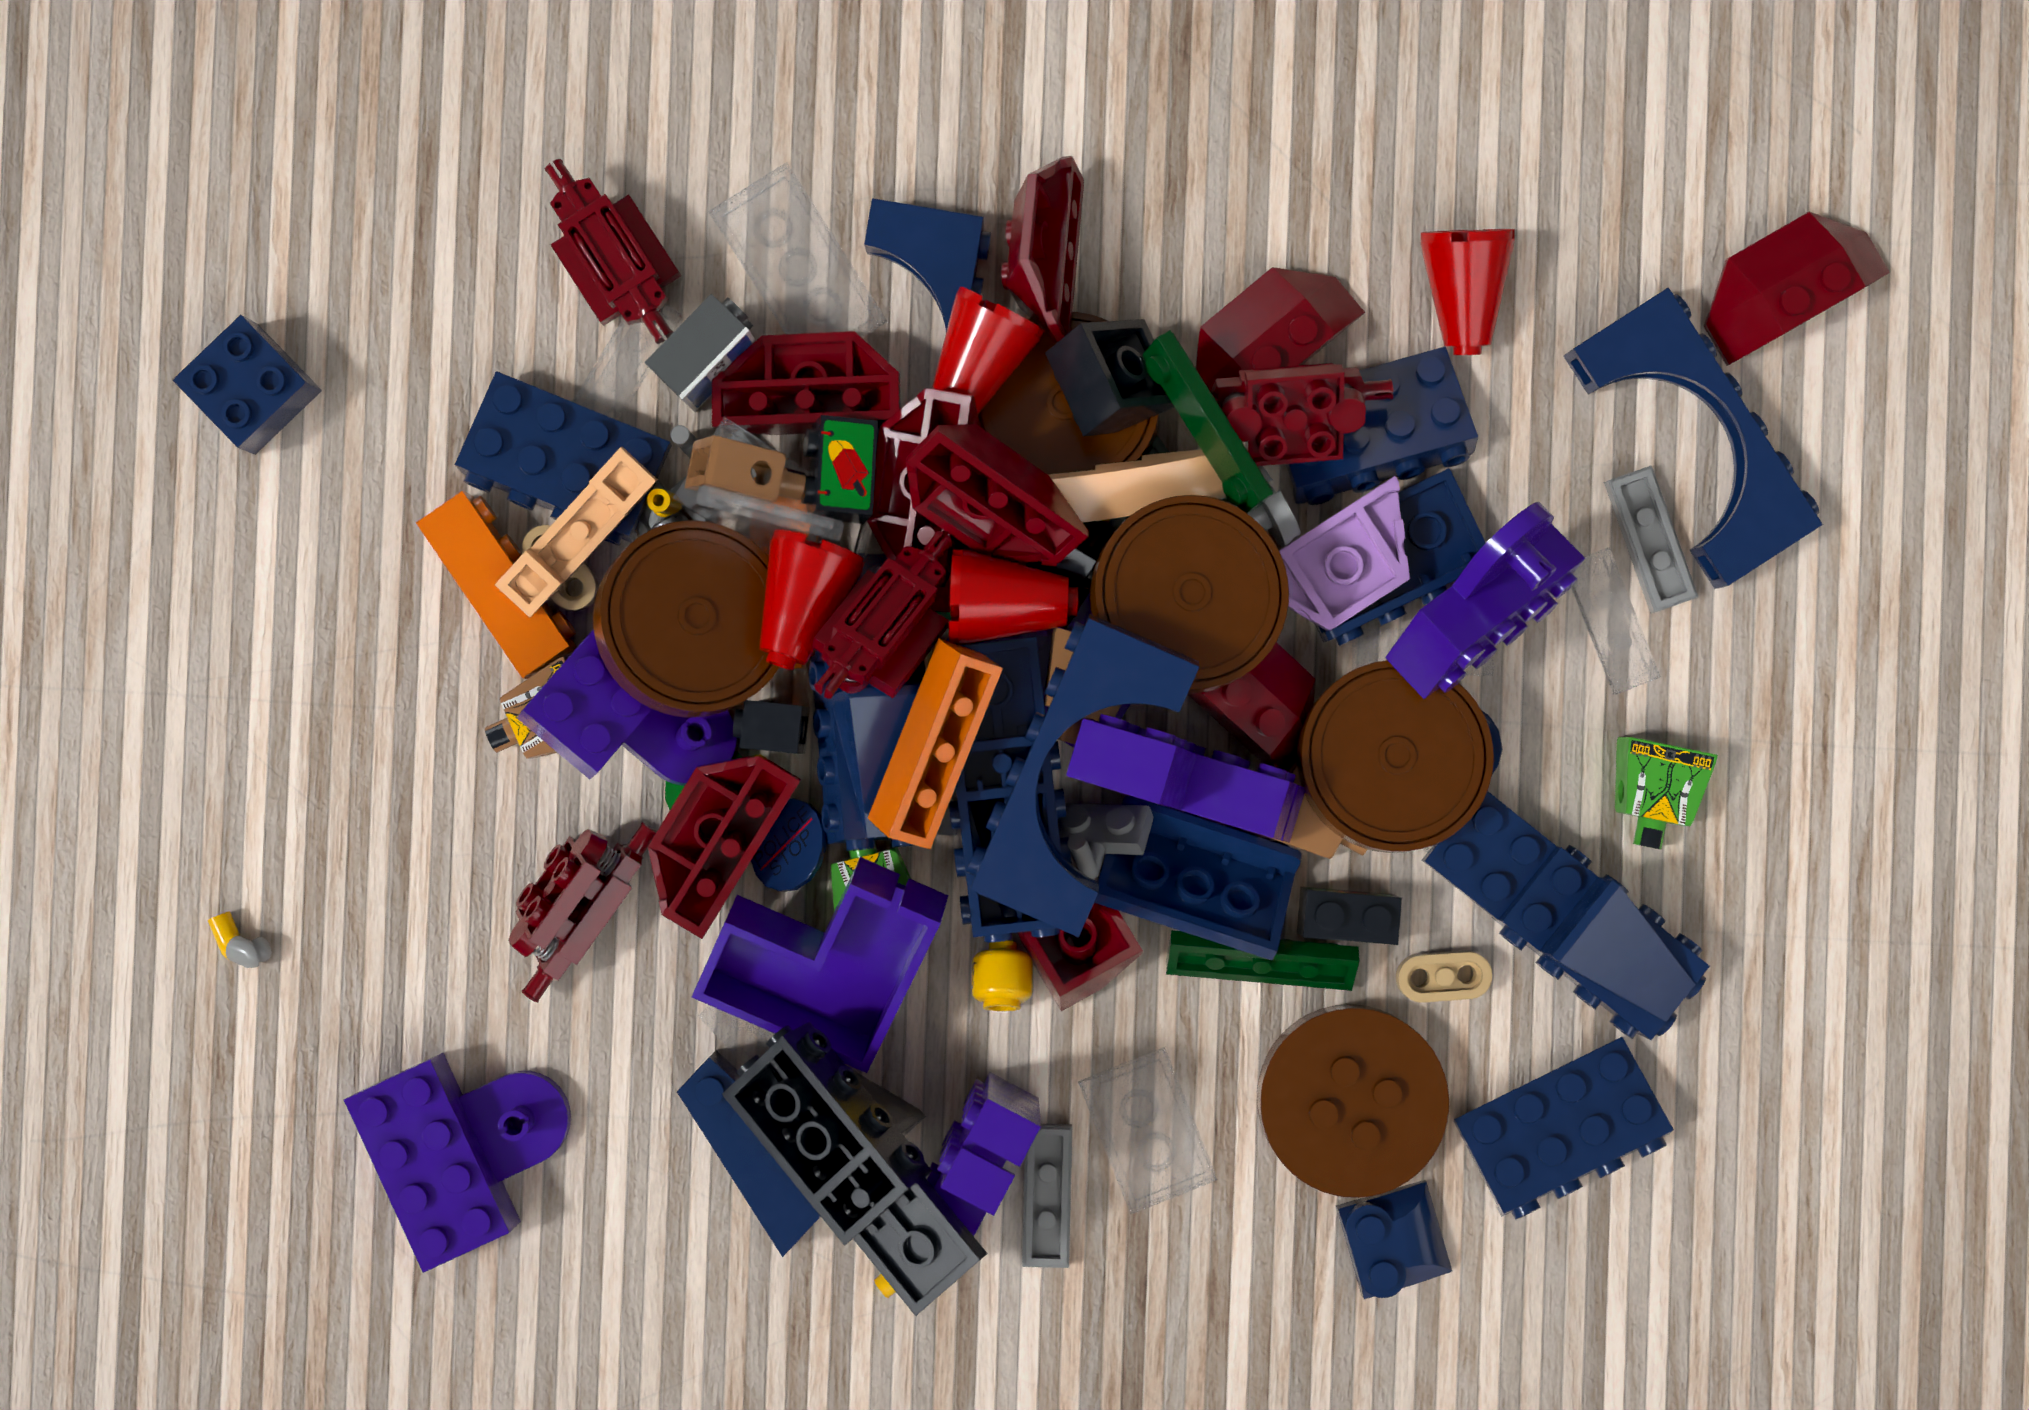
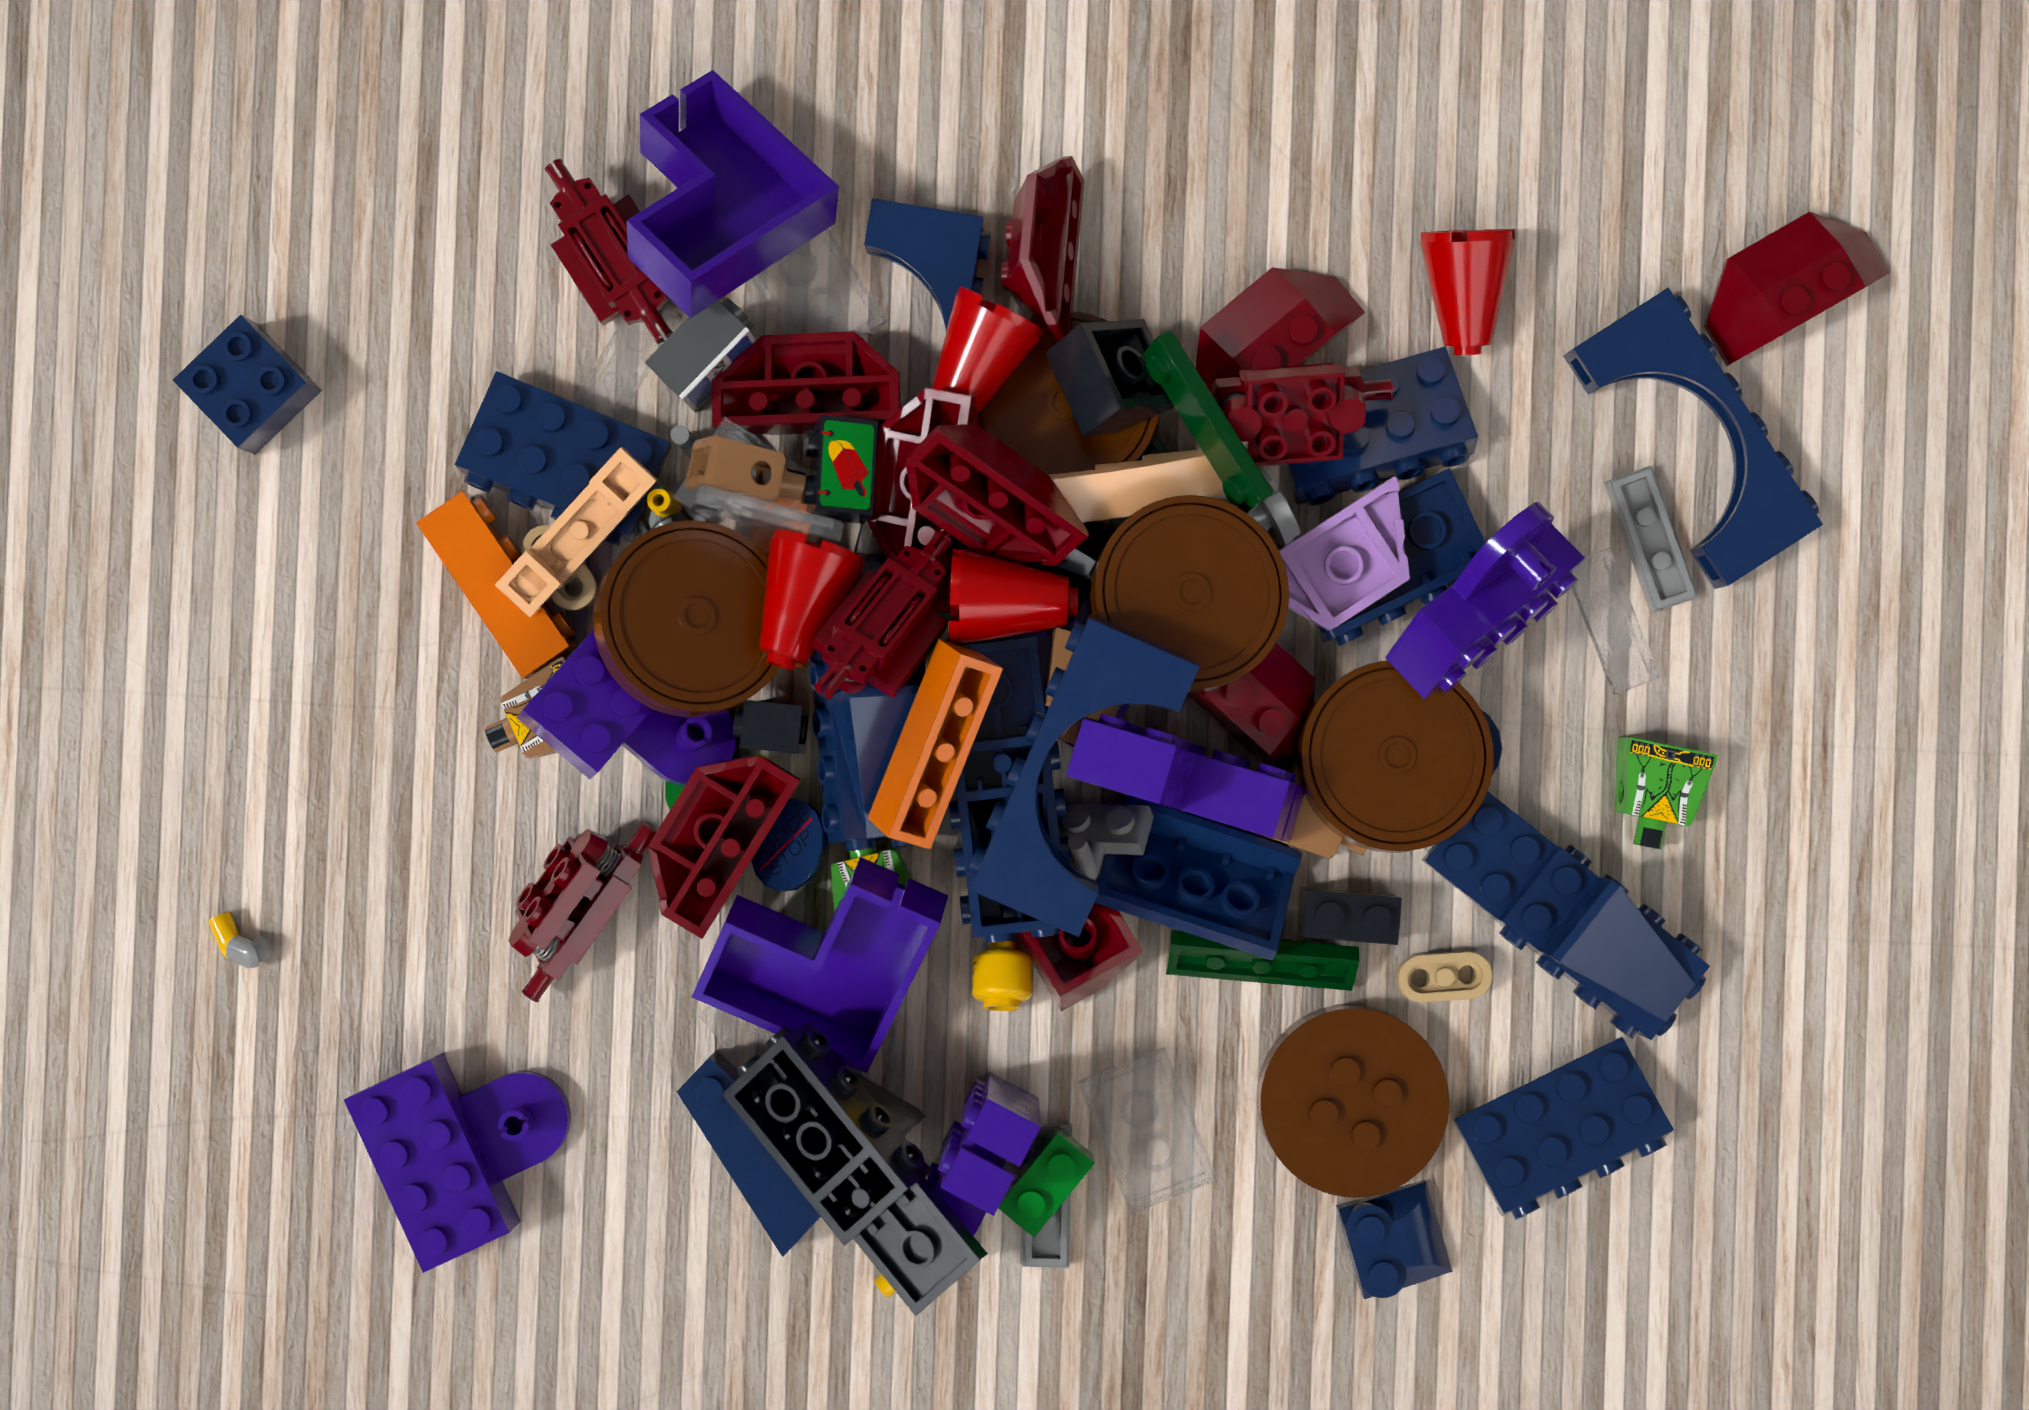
(738, 196): none -> dark purple piece
(1046, 1180): none -> green brick

